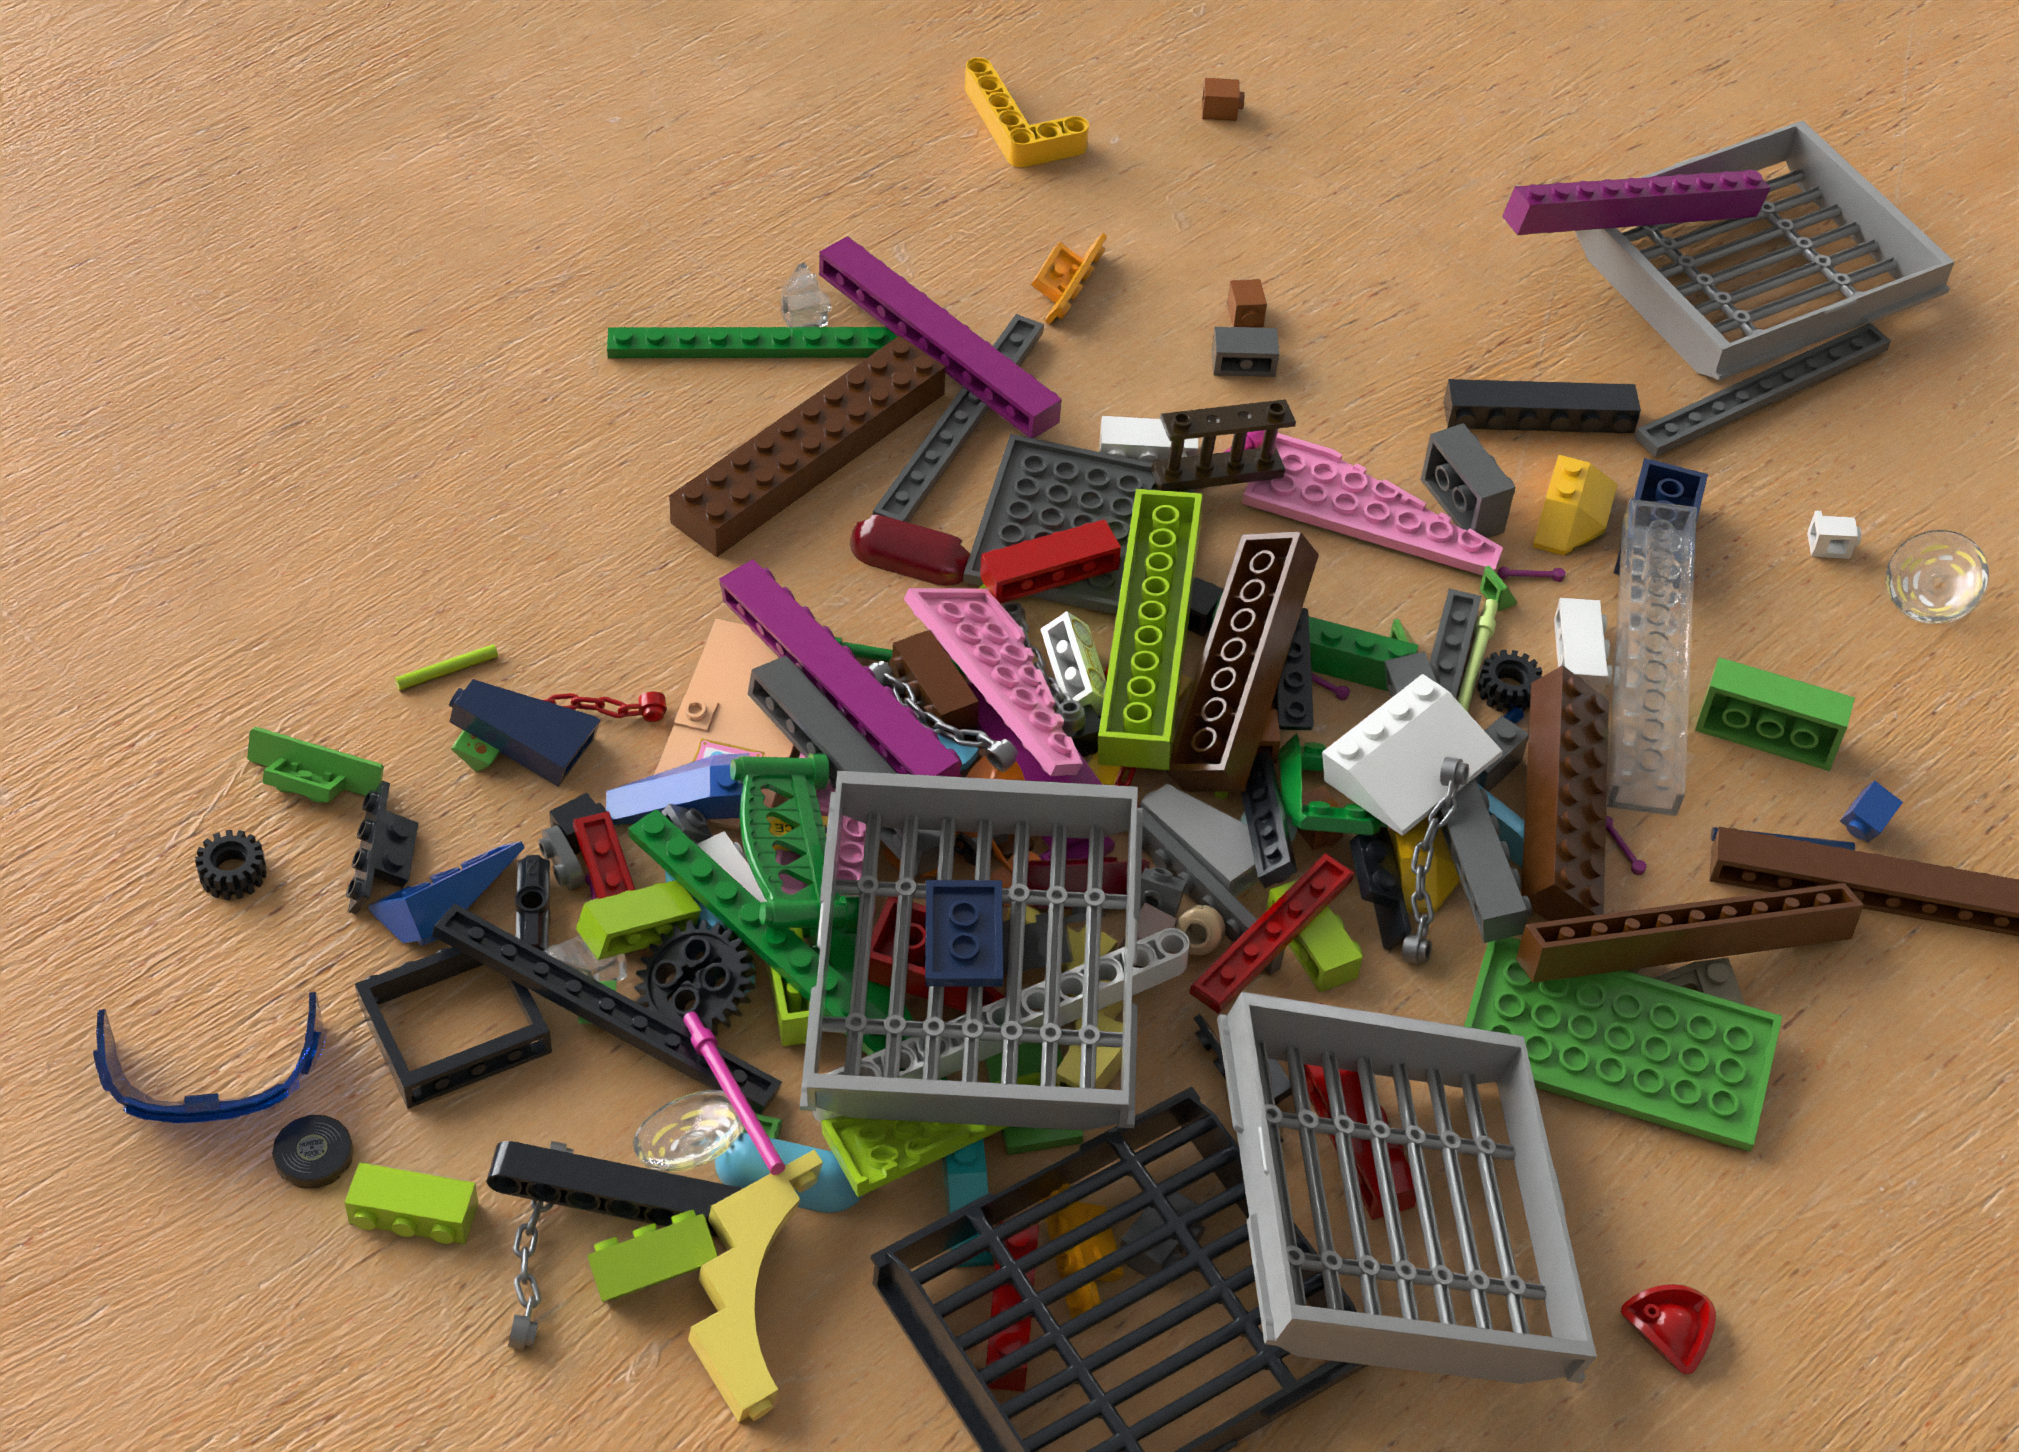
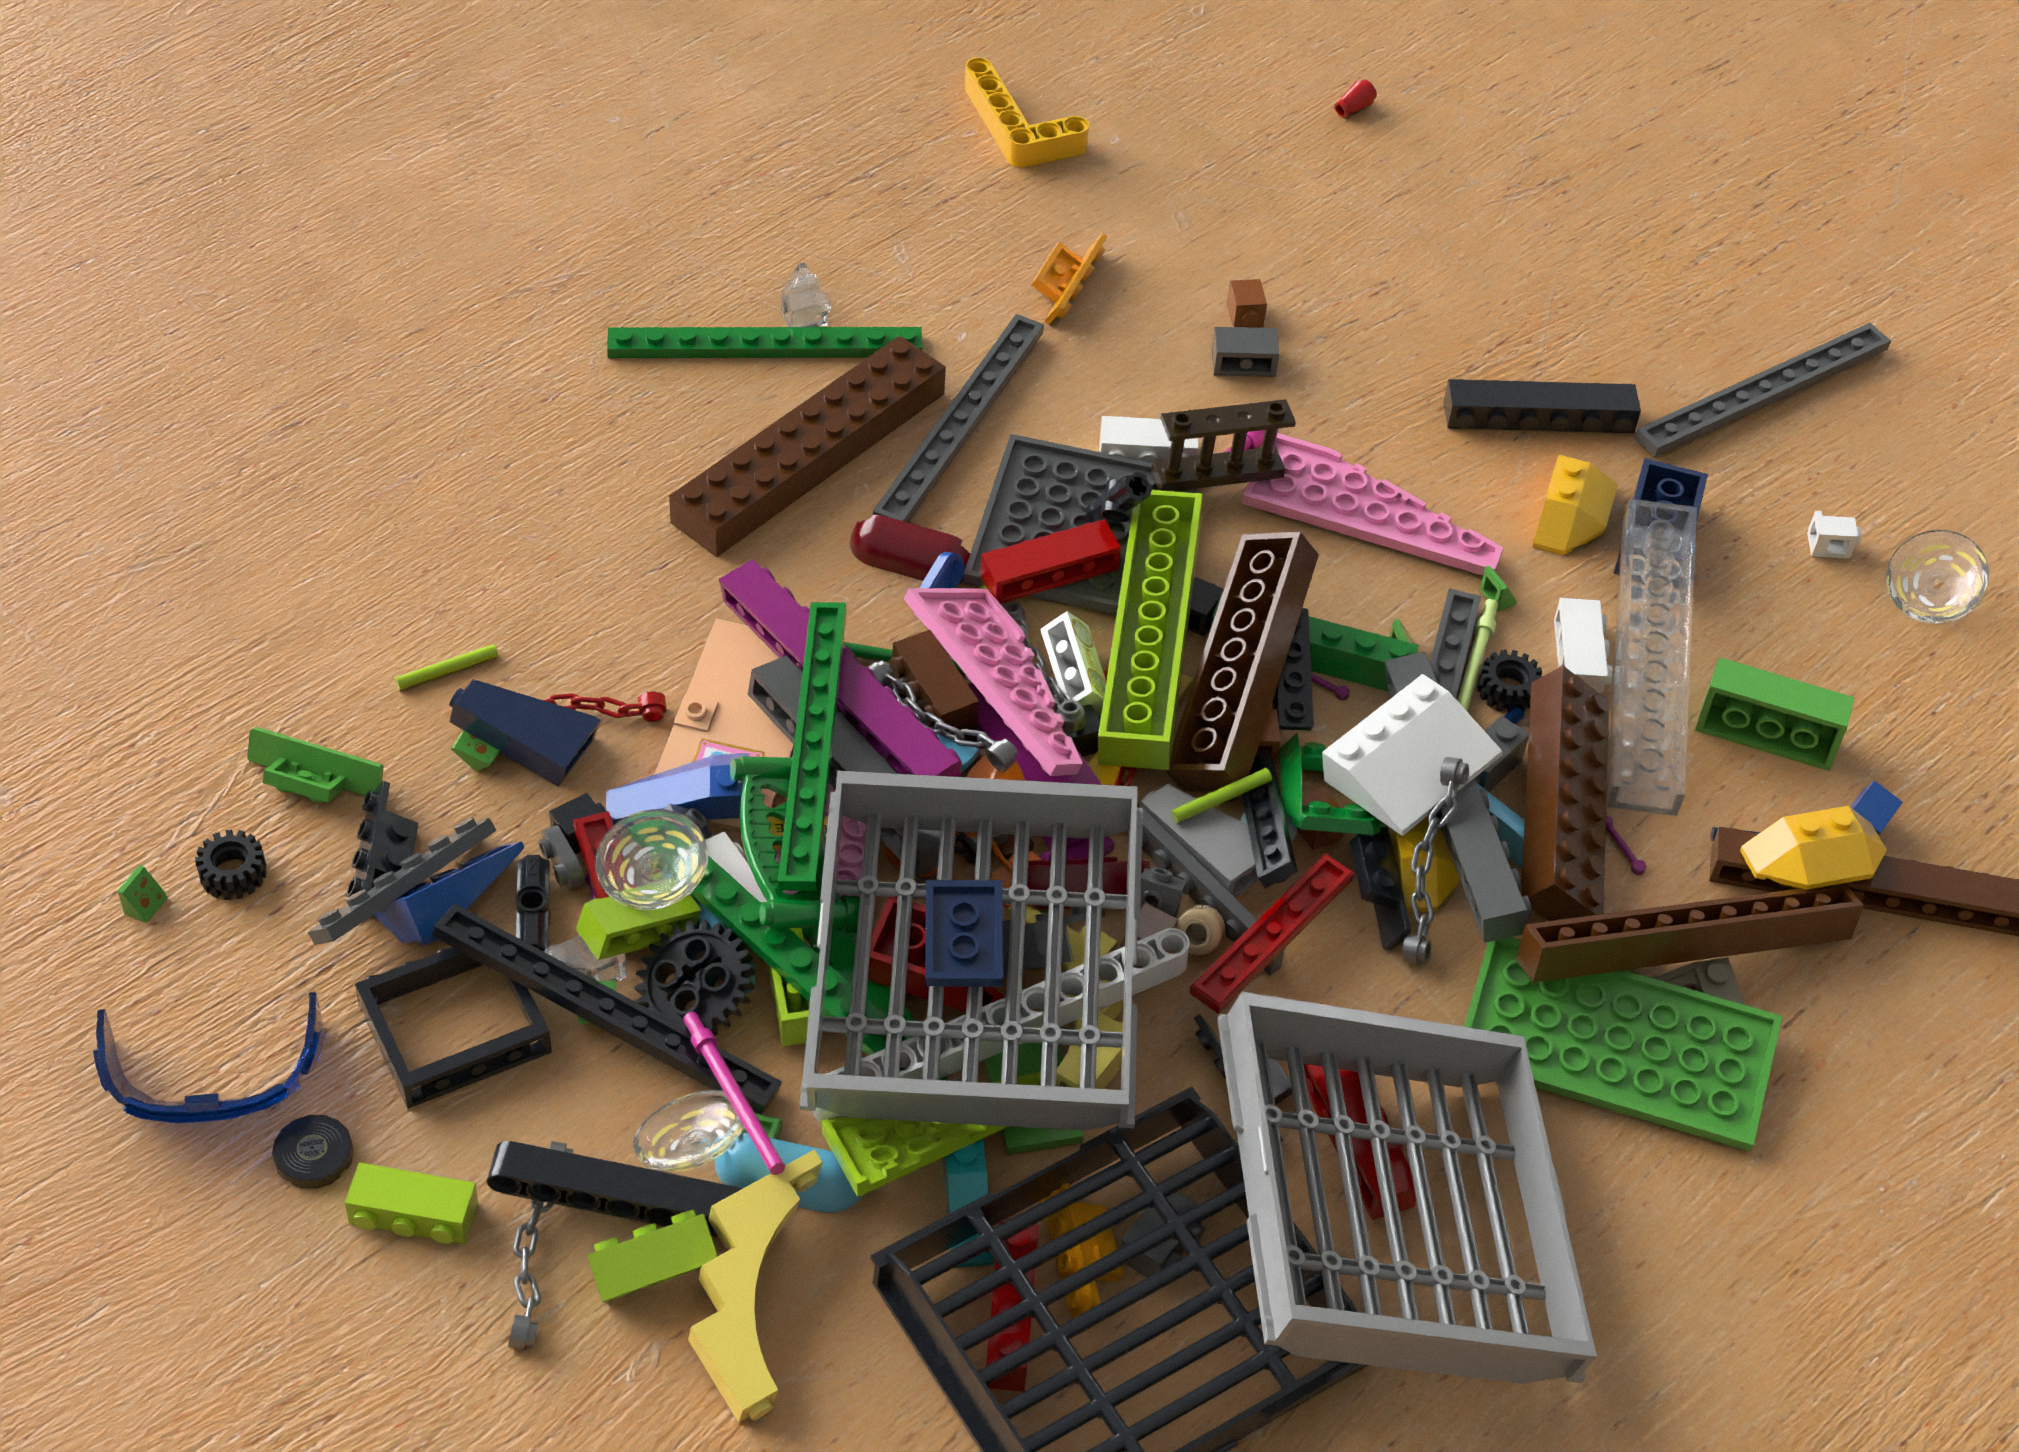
(141, 895): none -> bright green slope
(393, 885): none -> dark grey plate
(650, 843): none -> clear dish
(812, 748): none -> green plate
(940, 335): magenta brick -> none
(945, 572): none -> blue tile
(1119, 499): none -> black piece
(1221, 99): dark orange brick -> none
(1221, 795): none -> lime bar
(1324, 947): lime brick -> none
(1356, 98): none -> red cone
(1467, 481): dark grey brick -> none
(1557, 574): magenta hinge -> none
(1635, 202): magenta brick -> none
(1673, 1322): red hat -> none
(1816, 849): none -> yellow wedge
(1840, 192): light grey bar -> none

